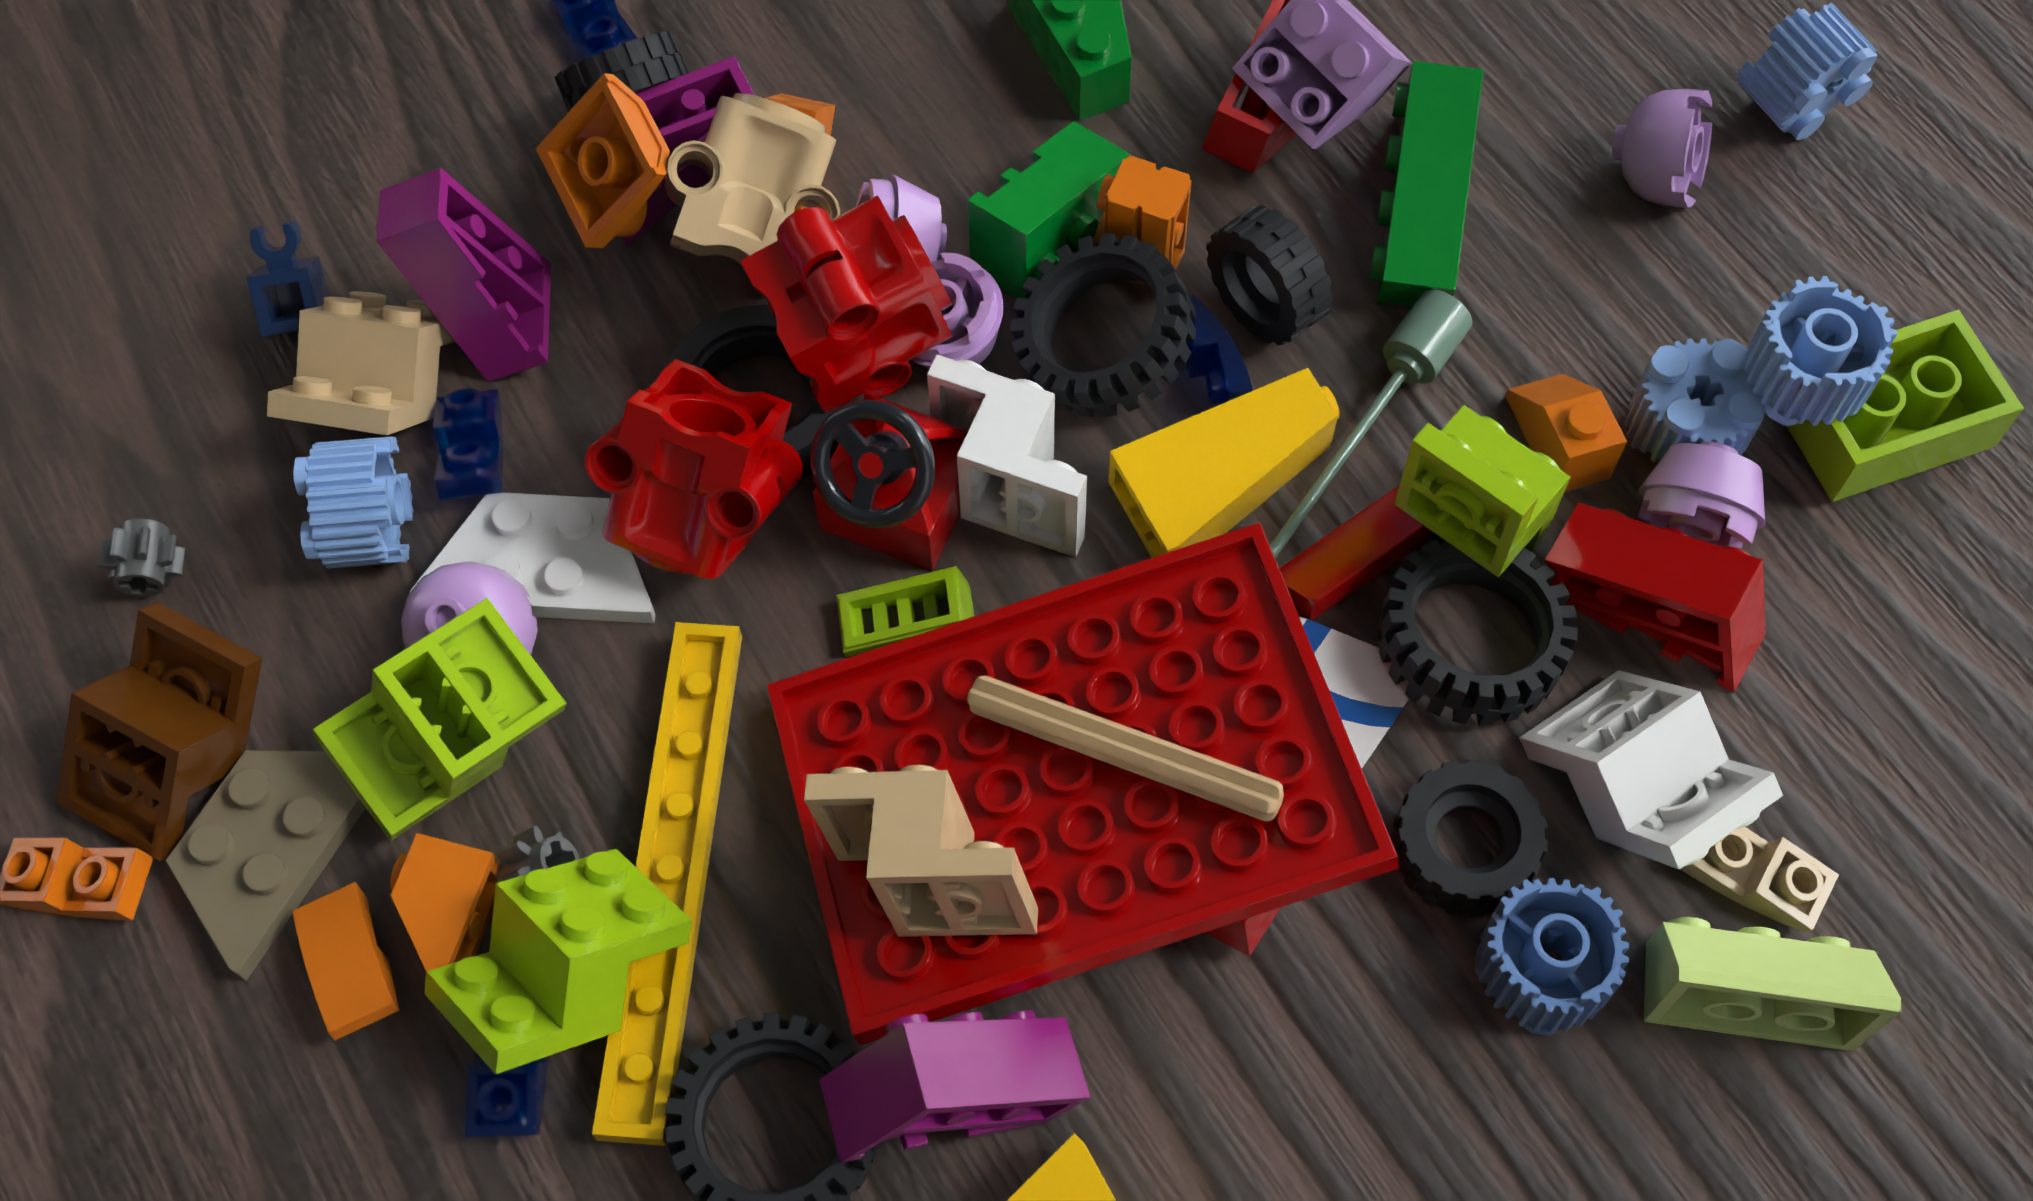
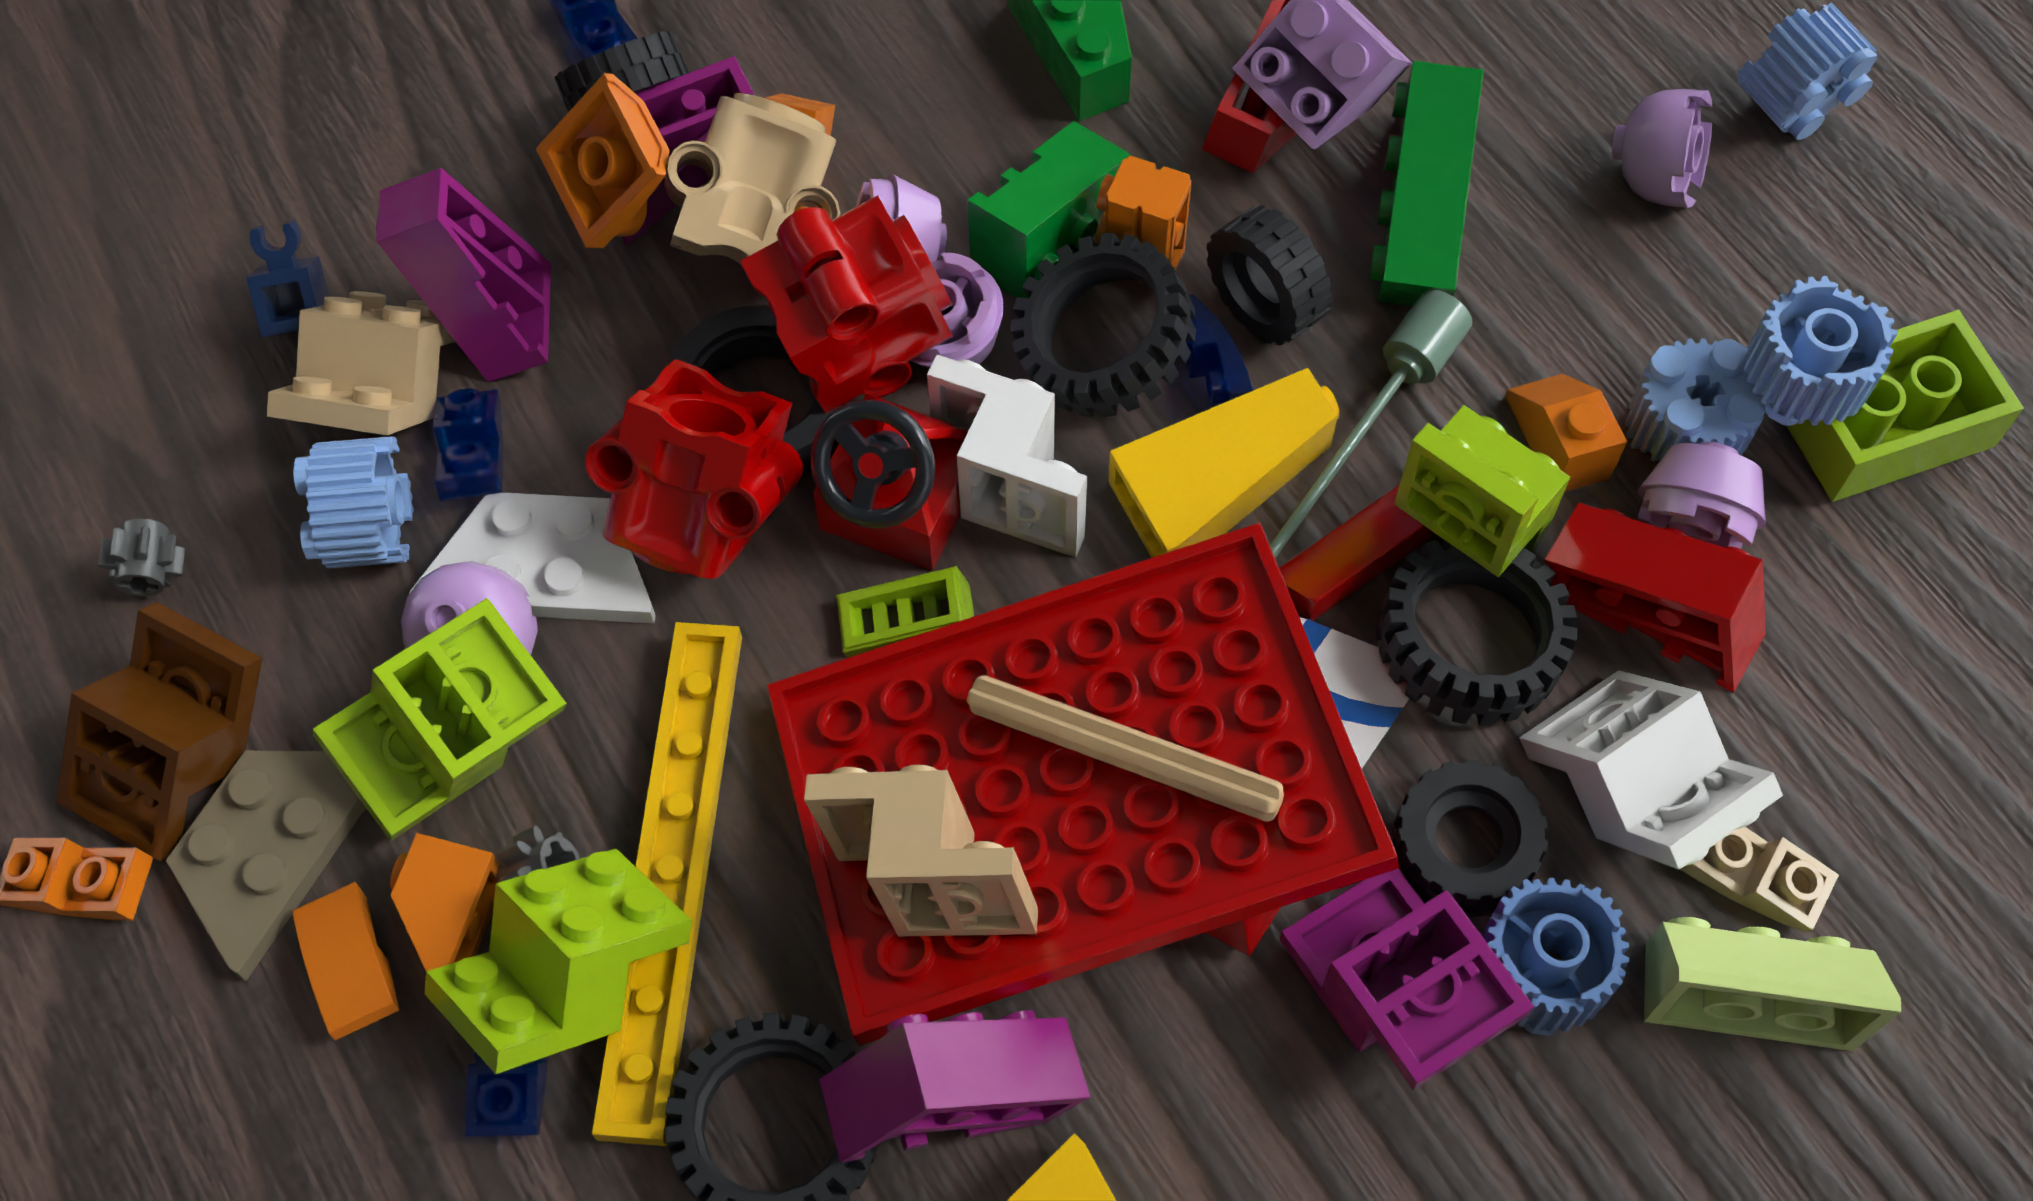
(1406, 975): none -> magenta bracket

